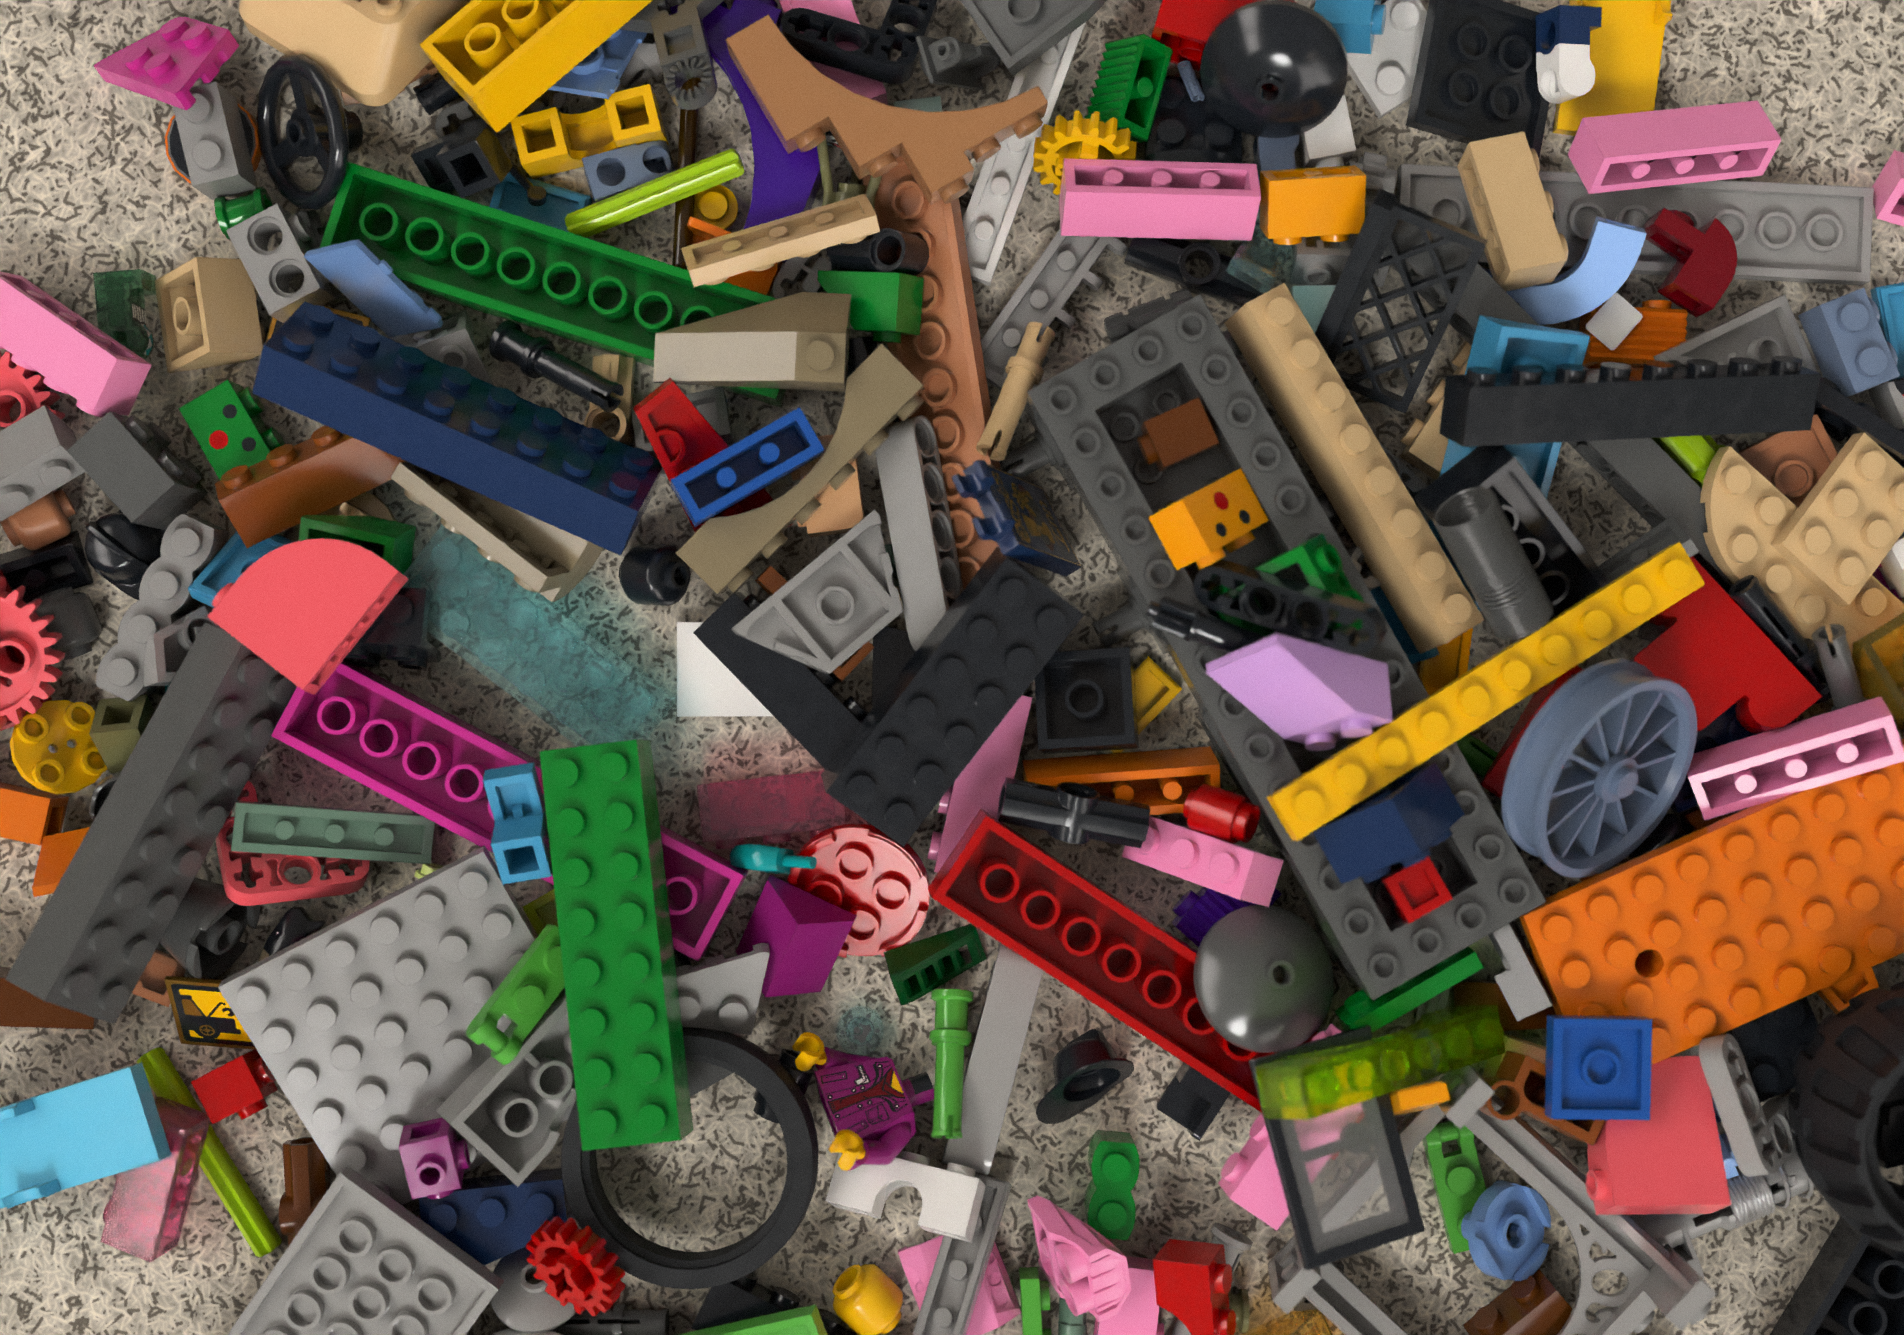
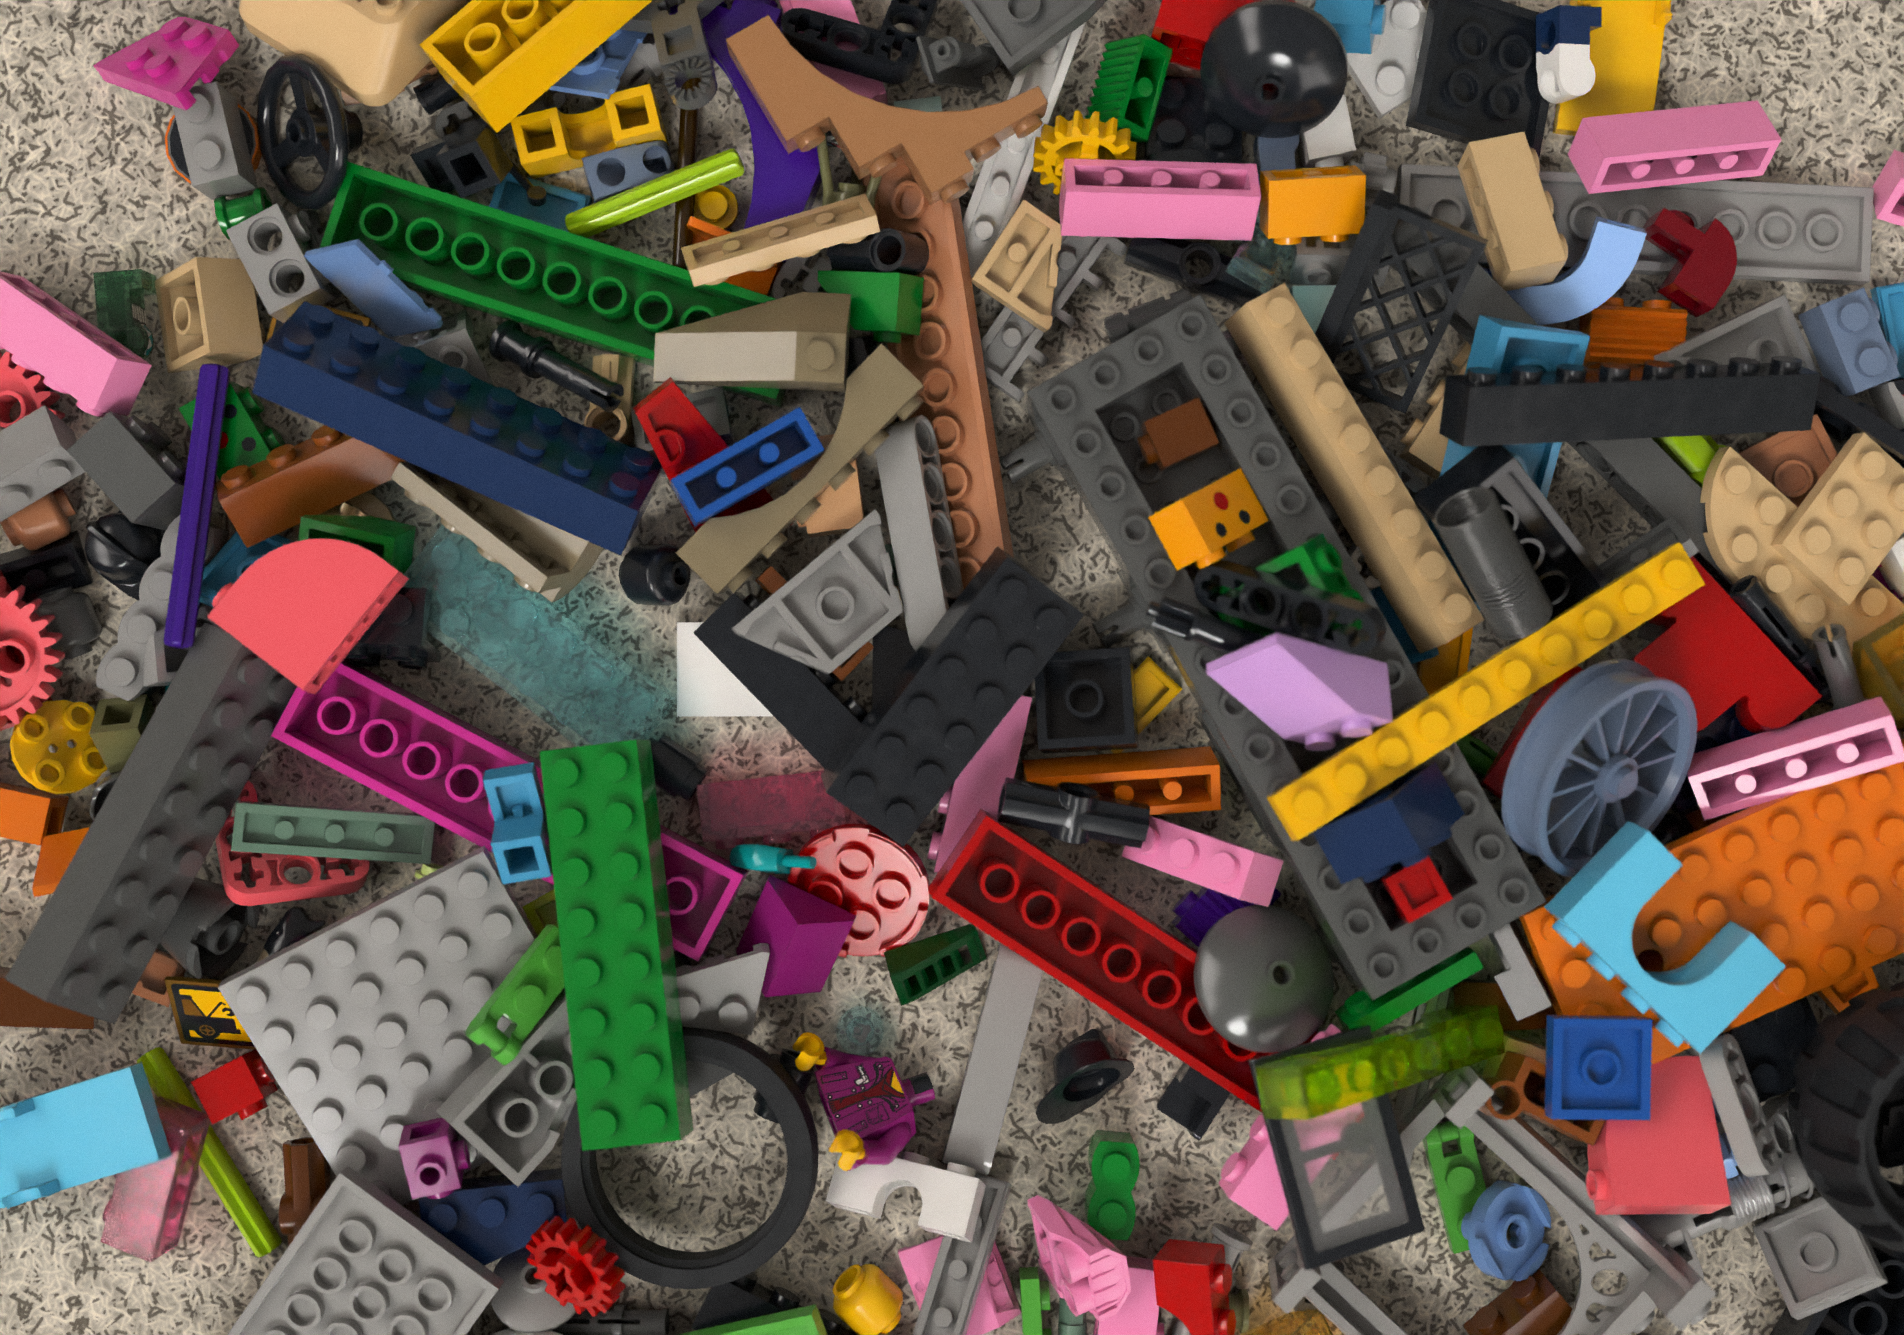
(196, 506): none -> dark purple axle
(676, 768): none -> black brick
(950, 1038): bright green pin -> none
(1017, 518): dark blue tile -> none
(1023, 266): none -> tan wing
(1023, 373): tan pin -> none
(1192, 74): sand blue leg -> none
(1221, 814): red brick -> none
(1418, 1097): light orange tile -> none
(1600, 914): none -> medium azure arch
(1614, 321): white sticker -> none
(1817, 1258): none -> light grey tile

